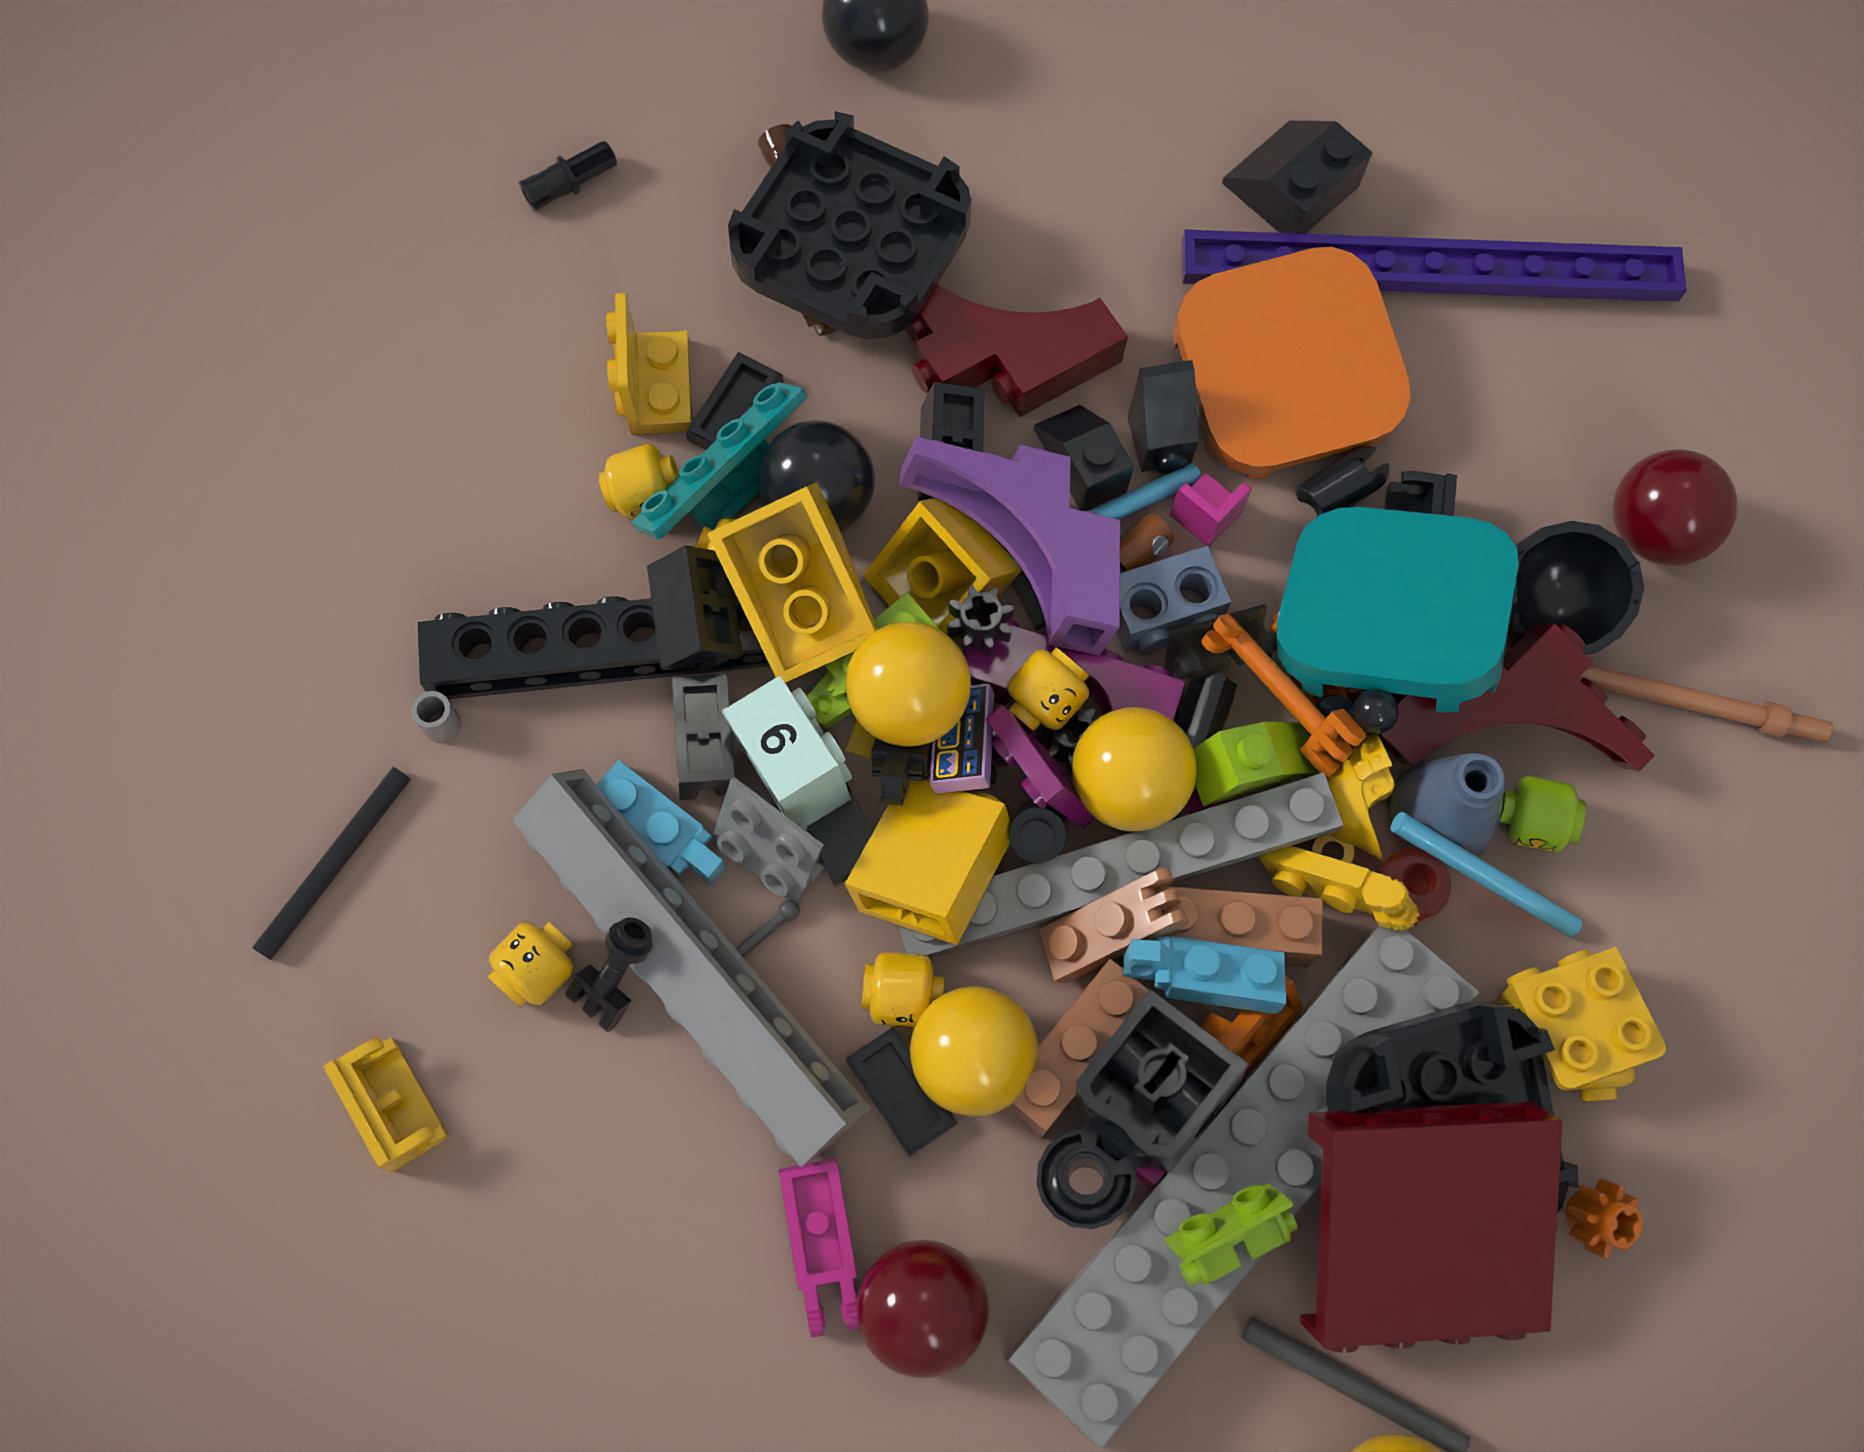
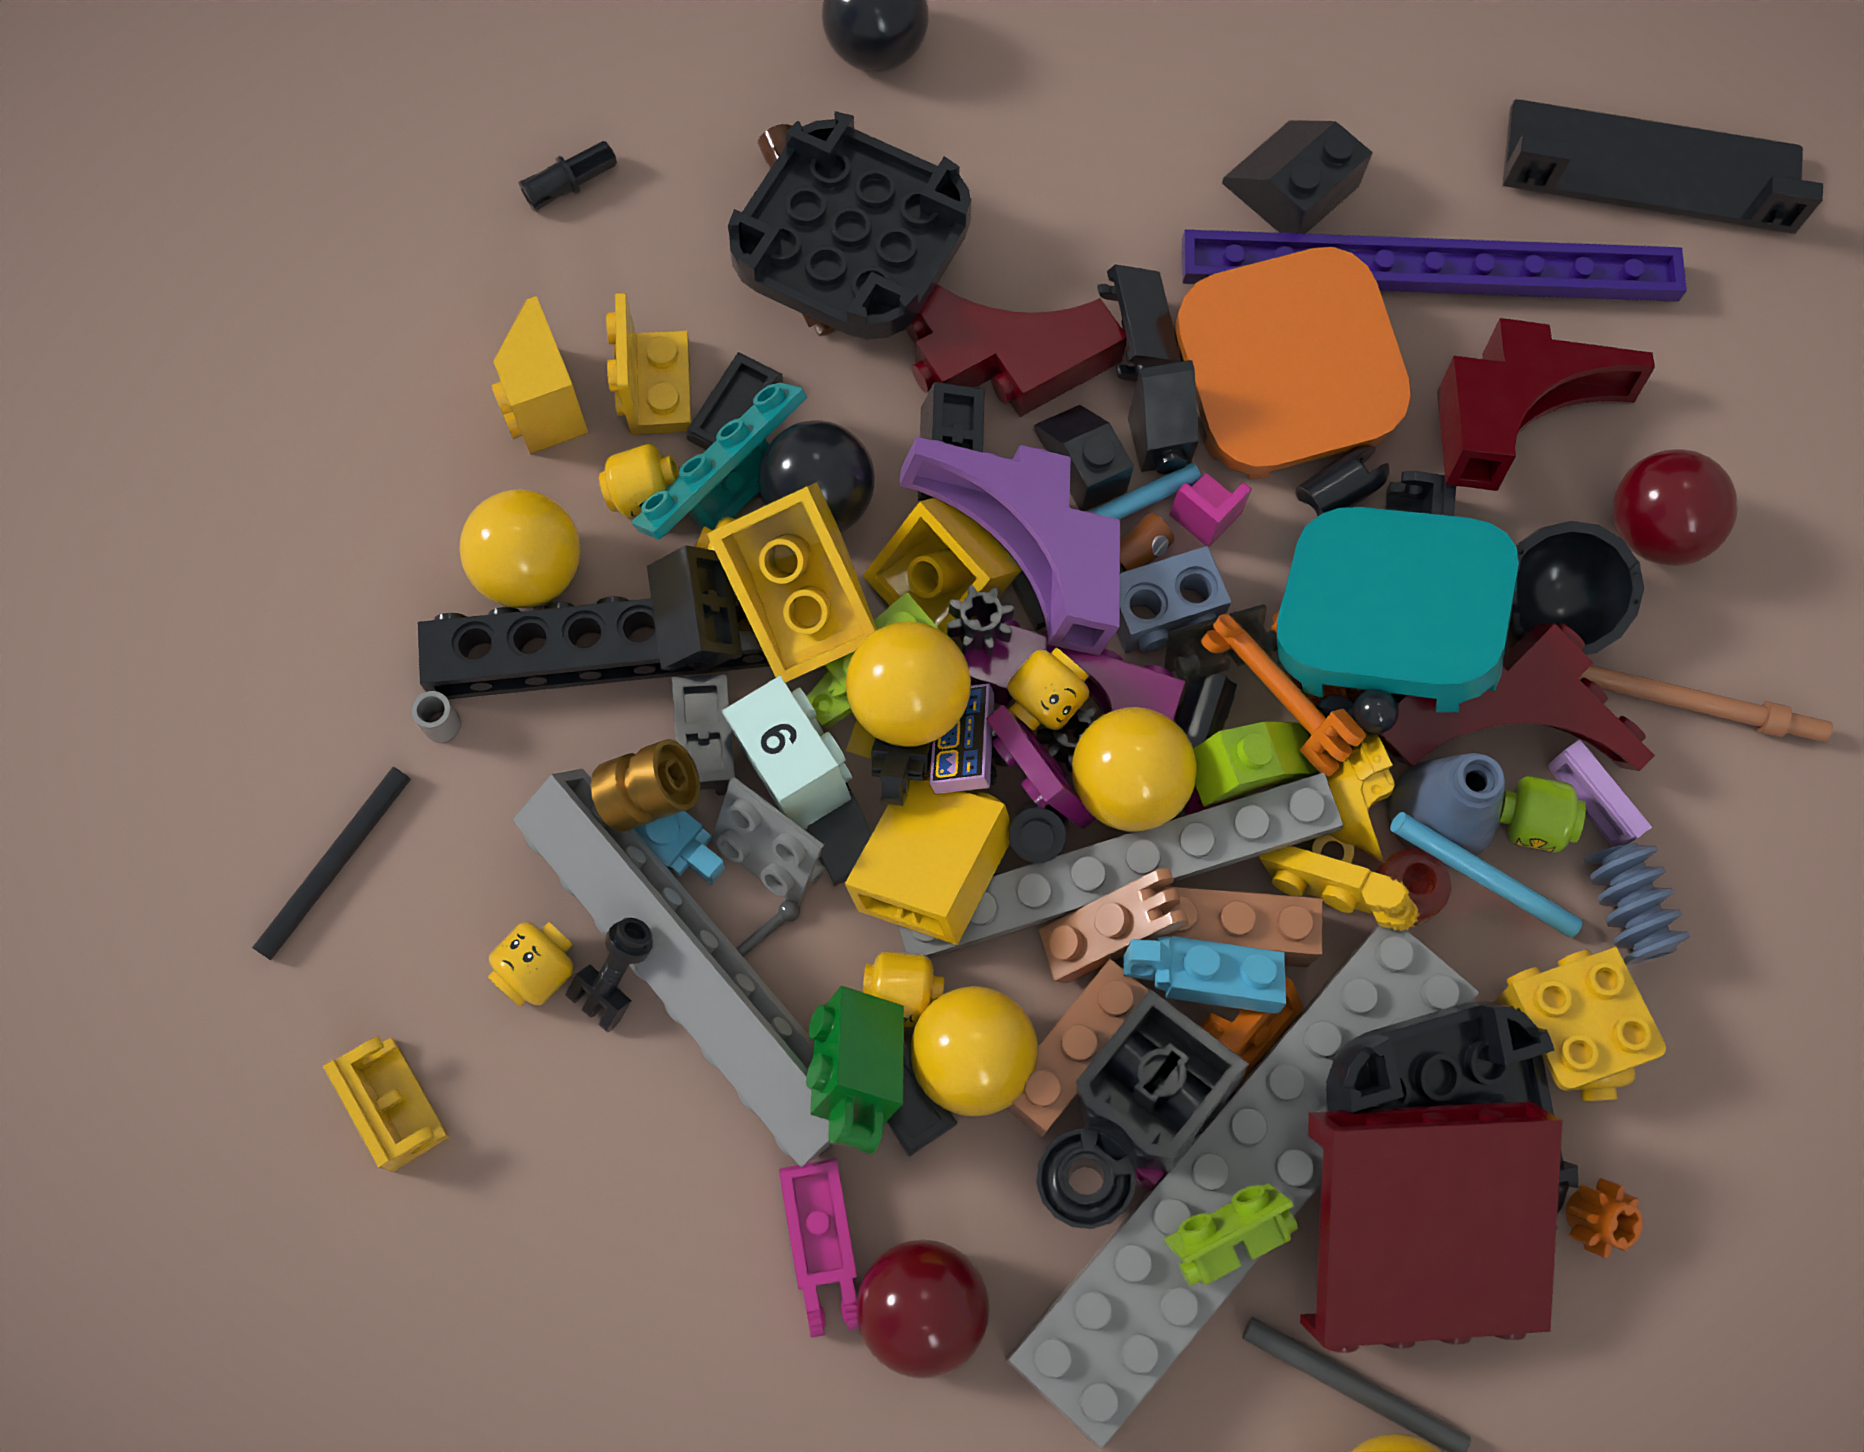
(520, 548): none -> yellow piece
(535, 385): none -> yellow slope
(645, 785): none -> pearl gold wheel
(856, 1066): none -> green brick
(1144, 318): none -> black hinge
(1517, 382): none -> dark red arch
(1605, 801): none -> lavender tile
(1636, 901): none -> sand blue piece
(1658, 167): none -> black bracket

